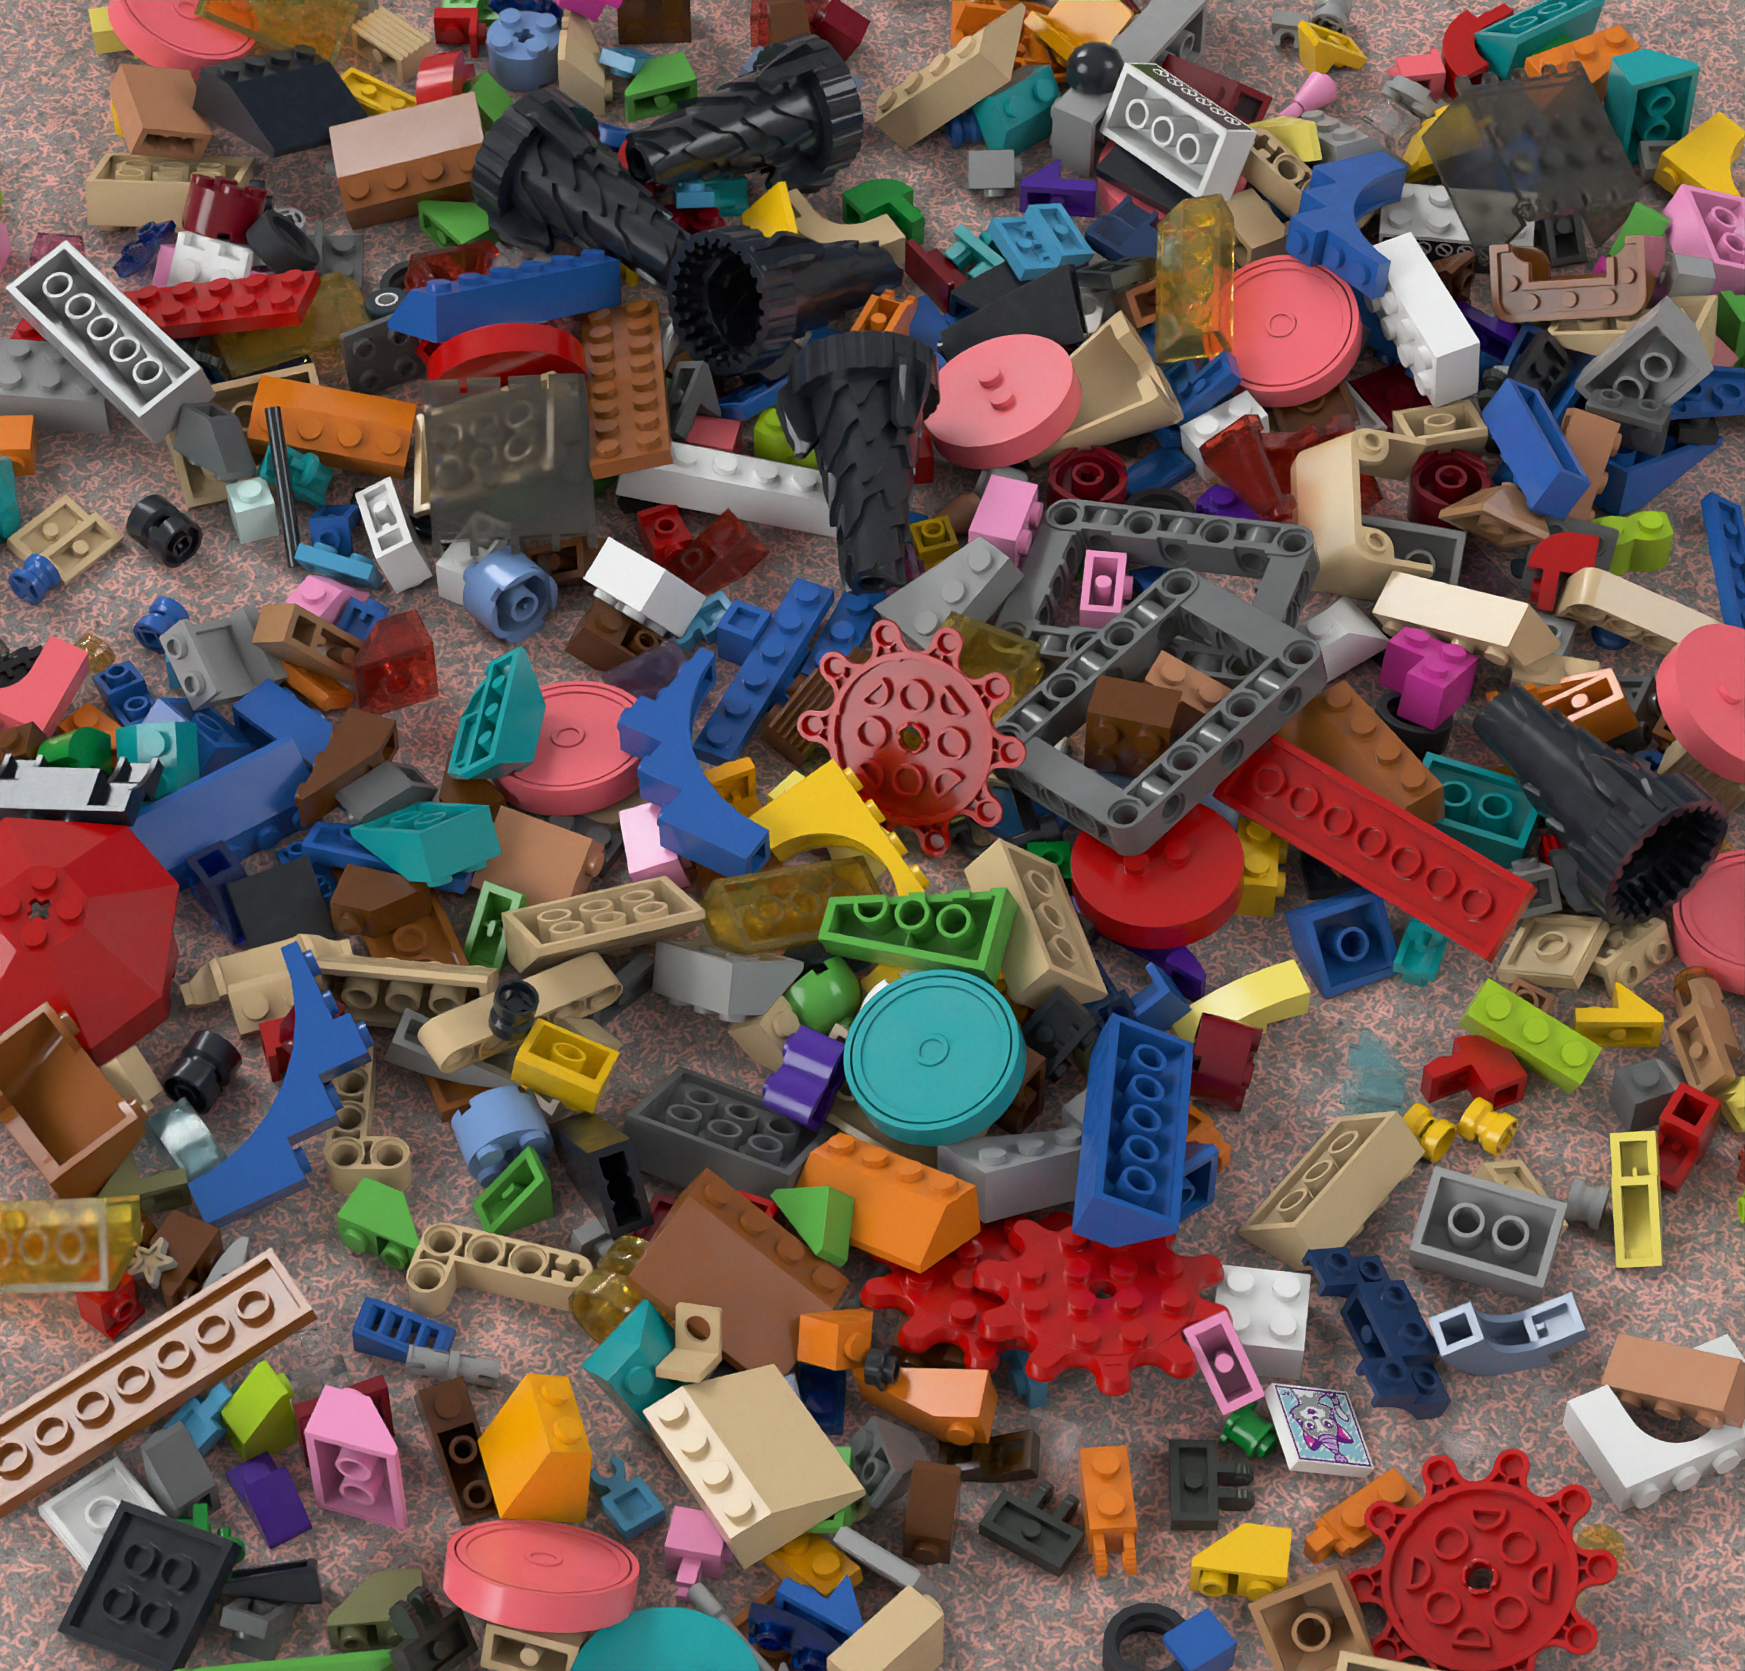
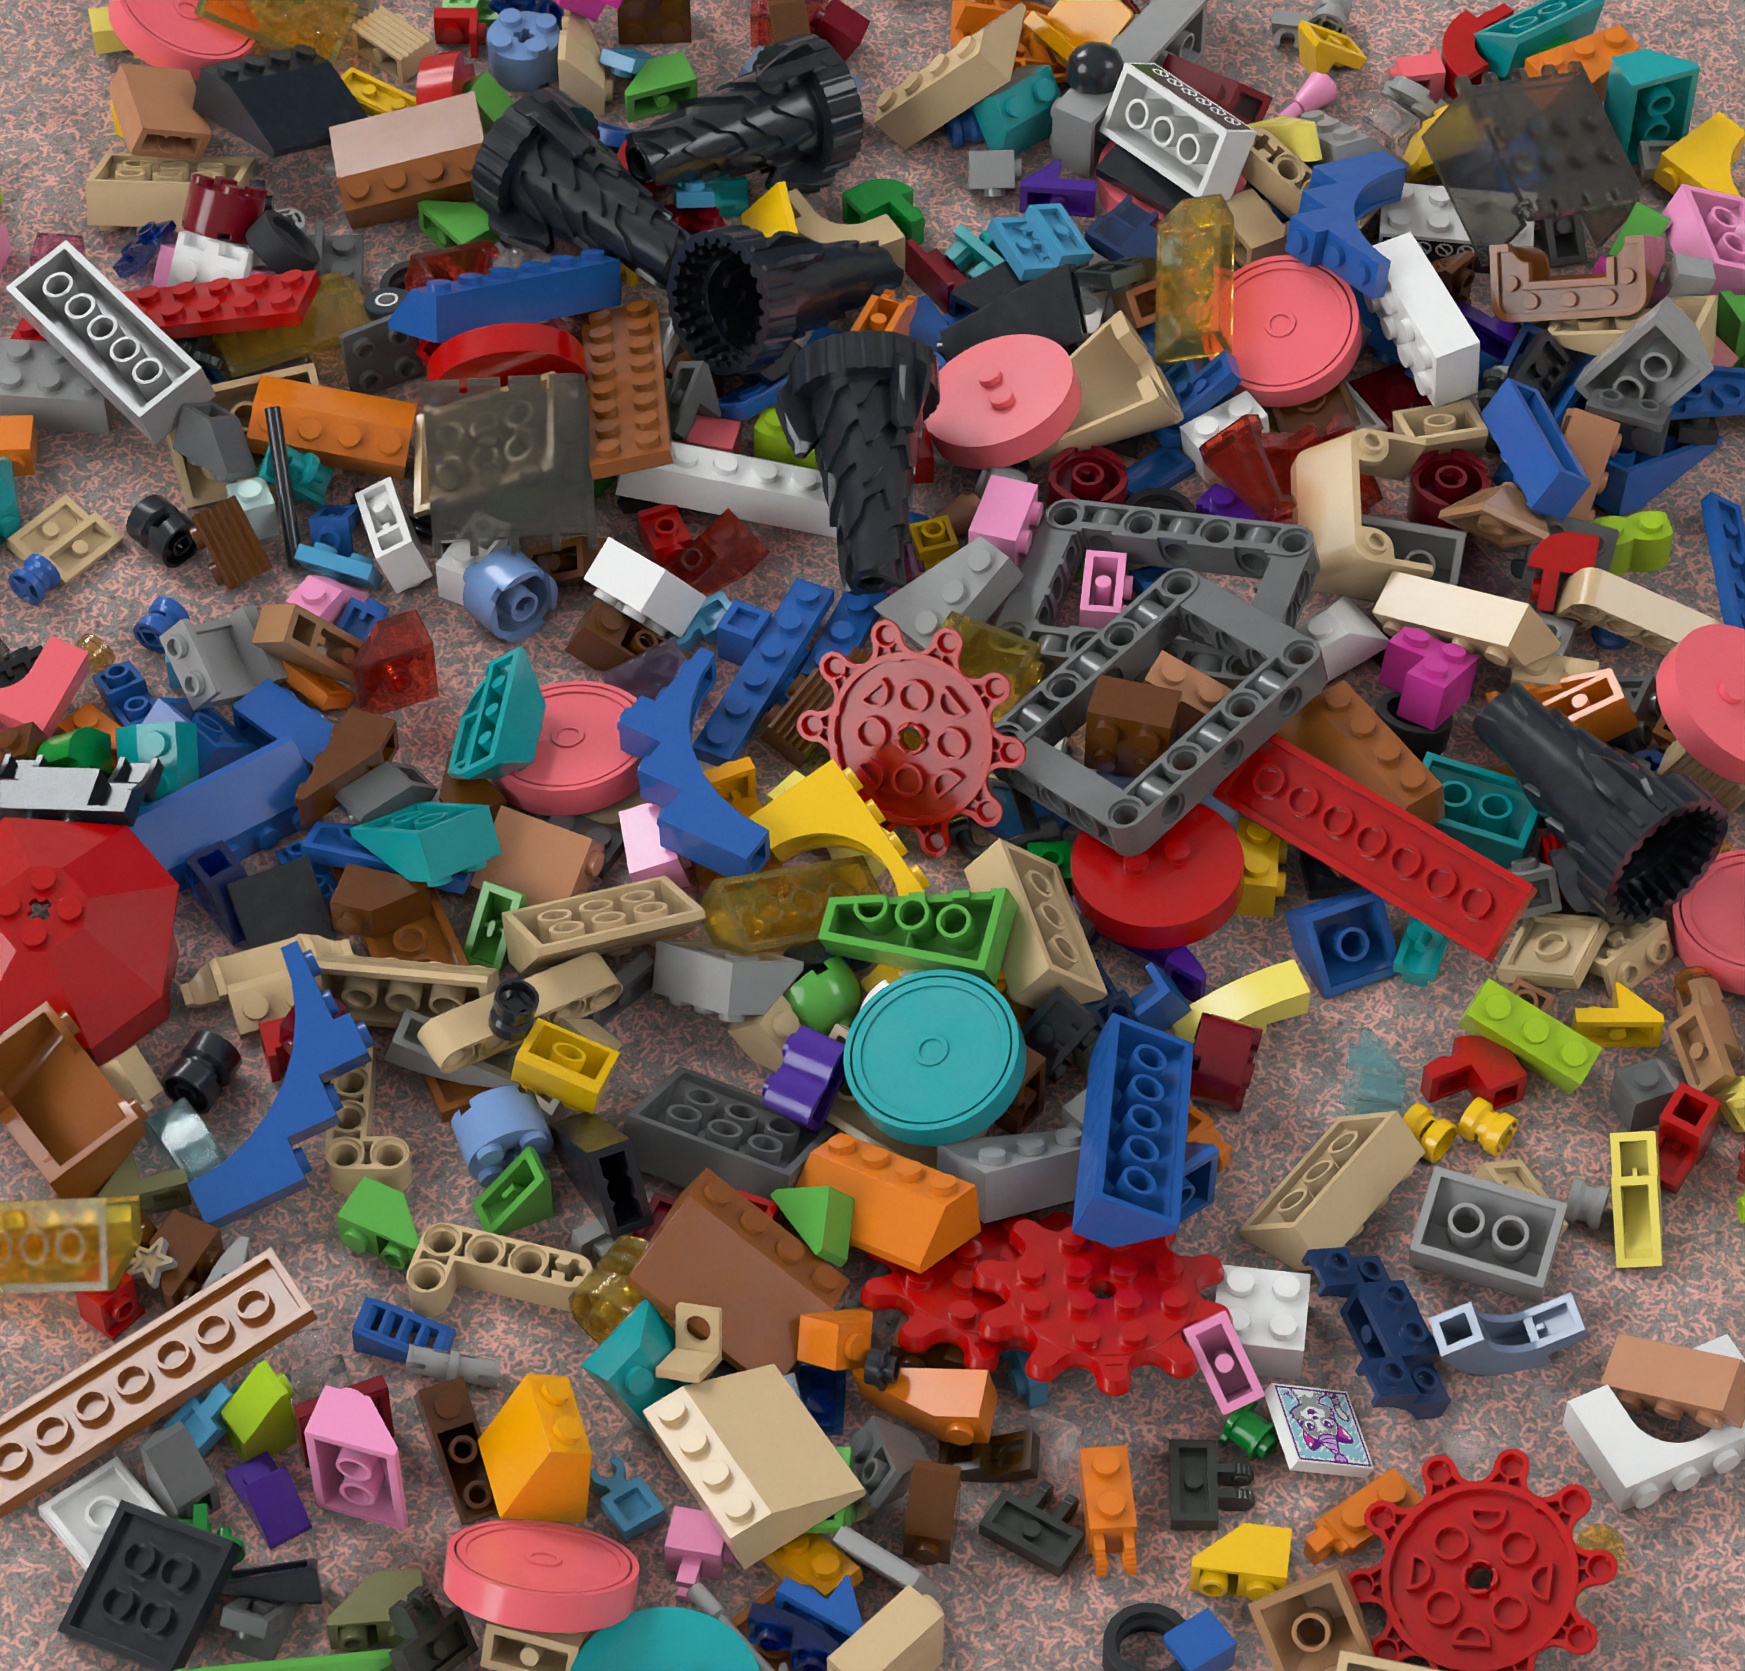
(231, 543): none -> reddish brown brick

